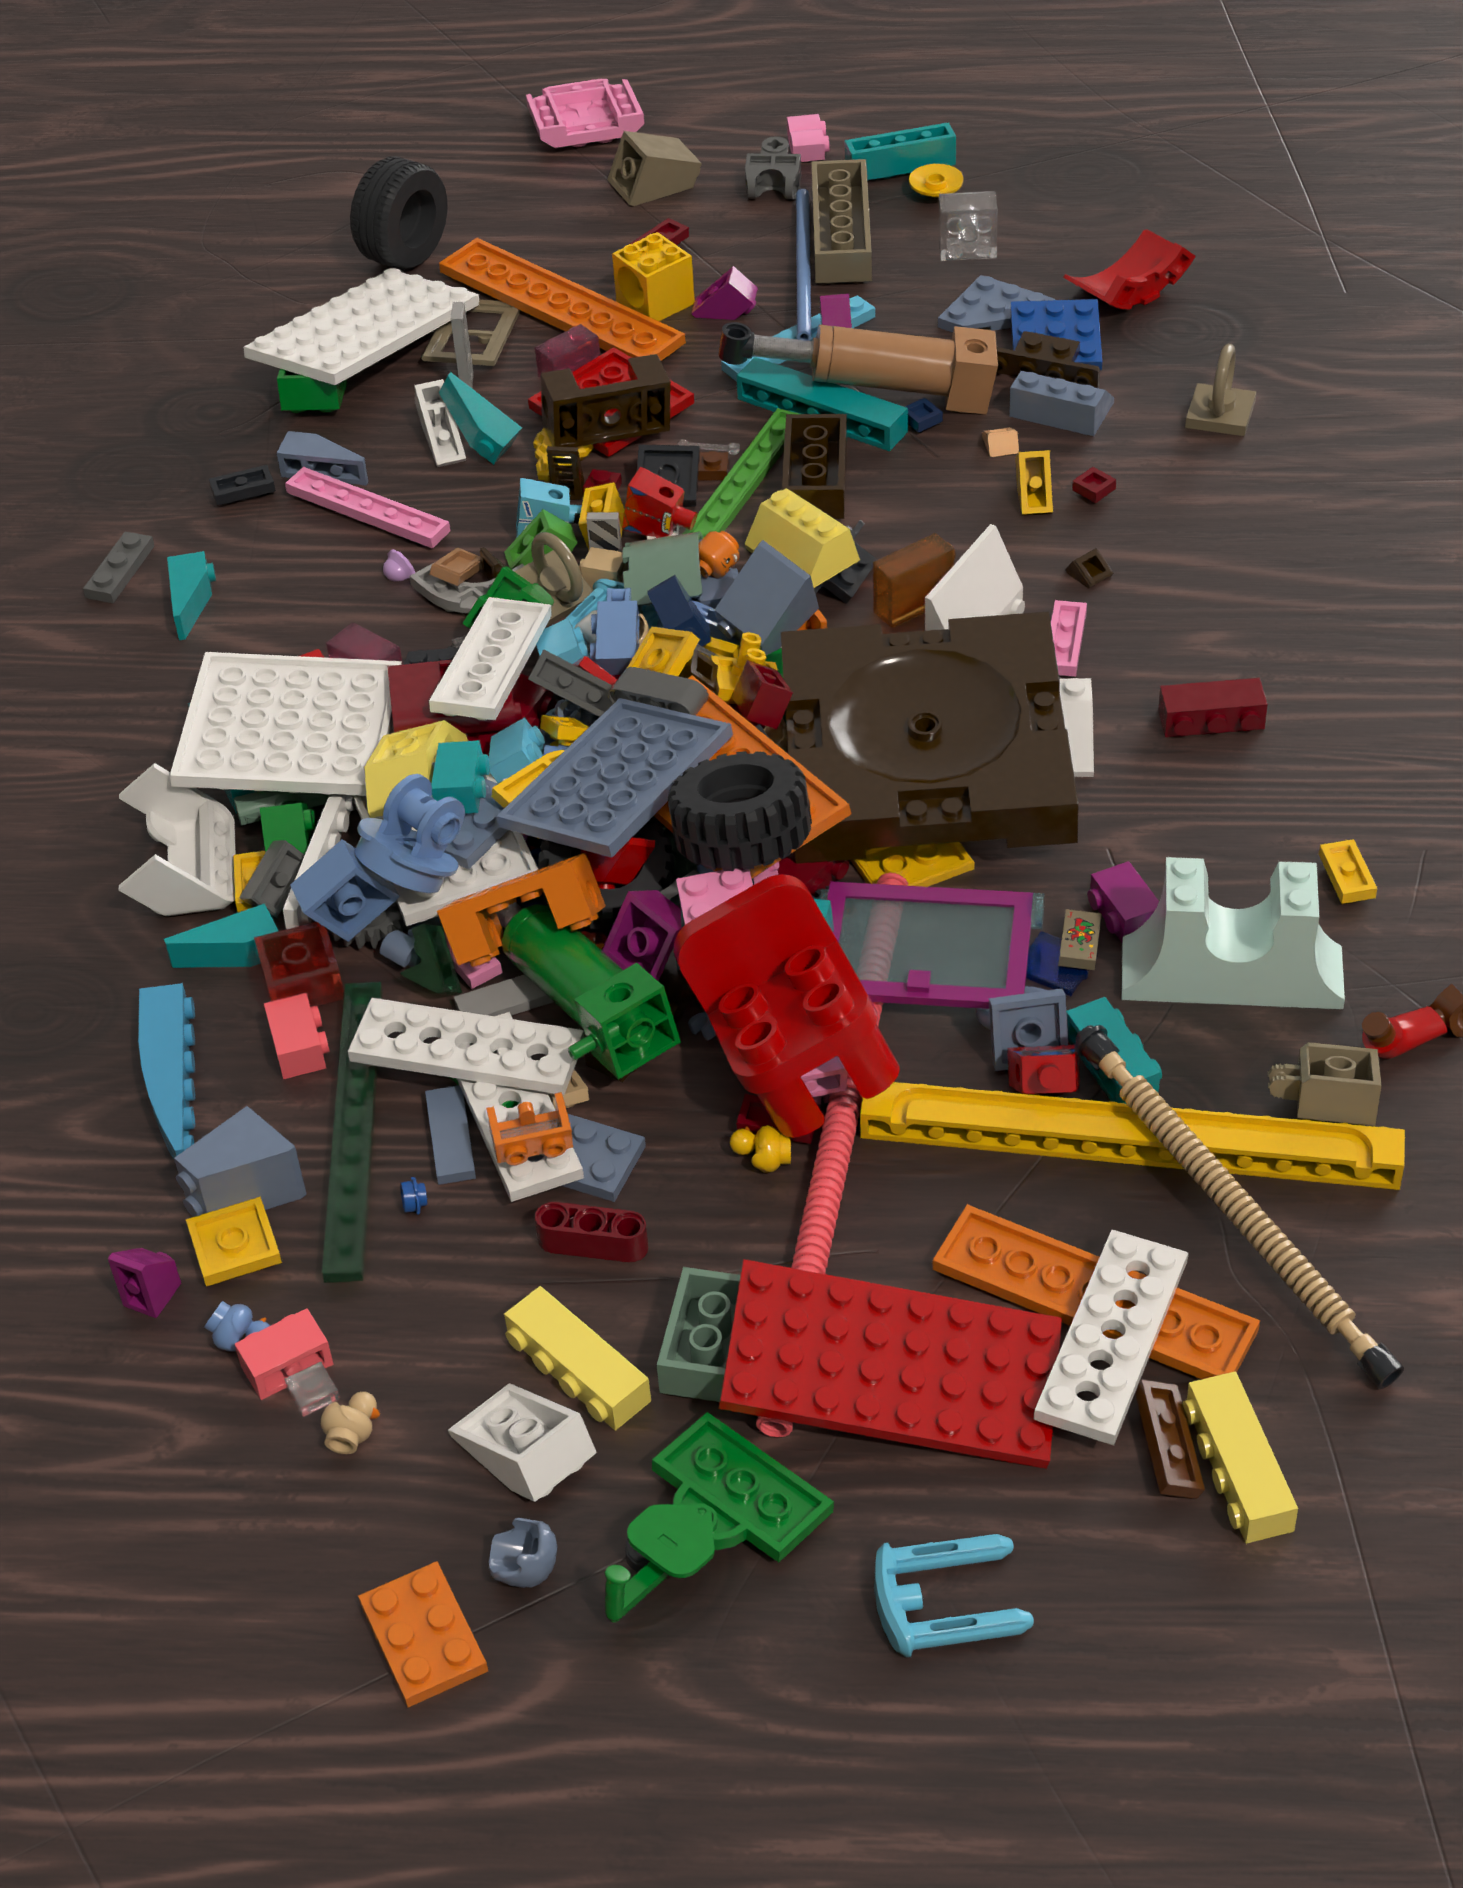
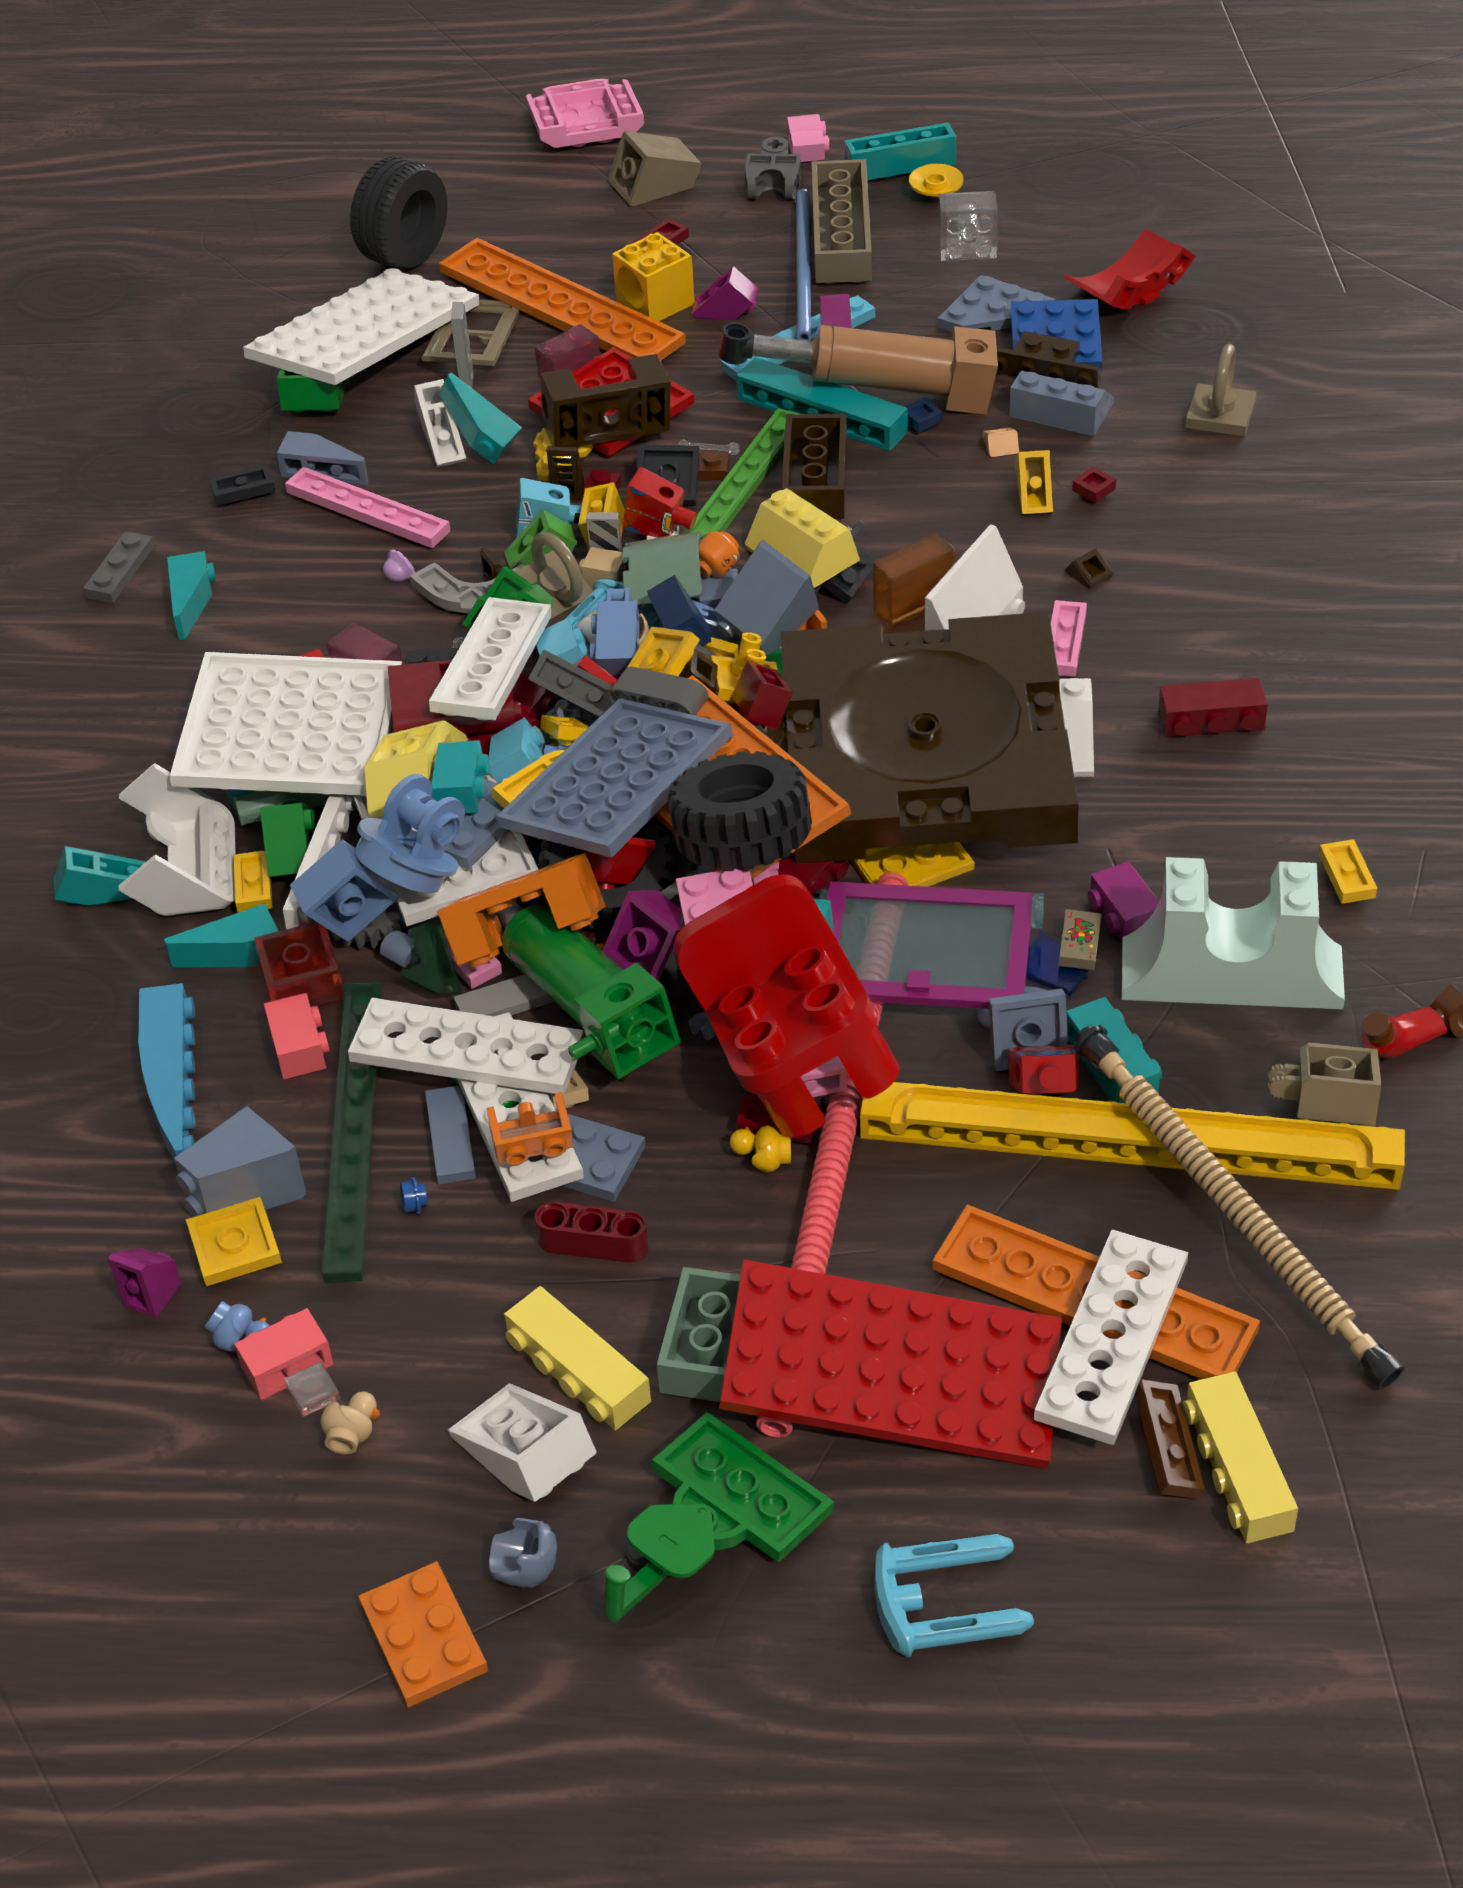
(91, 876): none -> teal slope
(273, 877): dark grey slope -> none
(456, 566): medium nougat tile -> none

